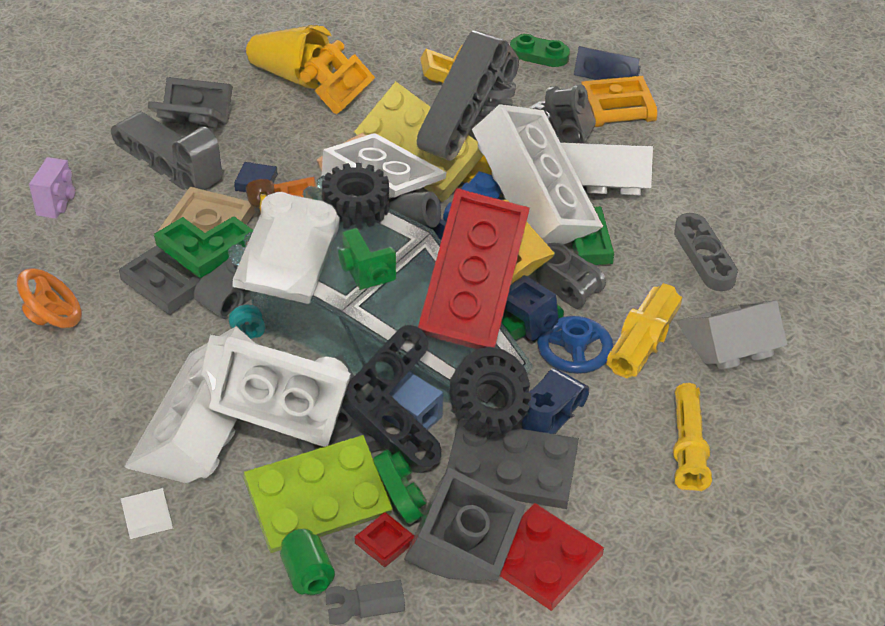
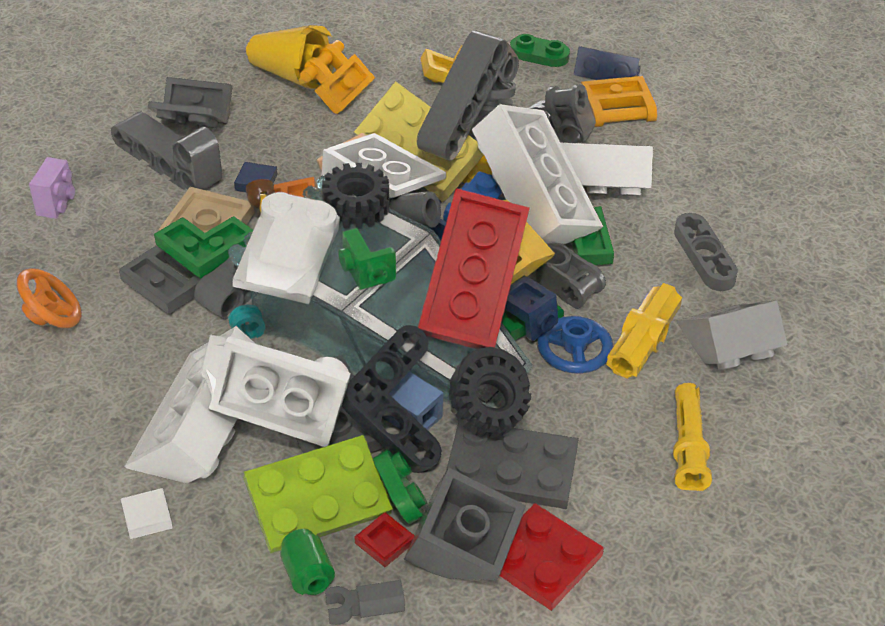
(554, 402): dark blue piece -> none

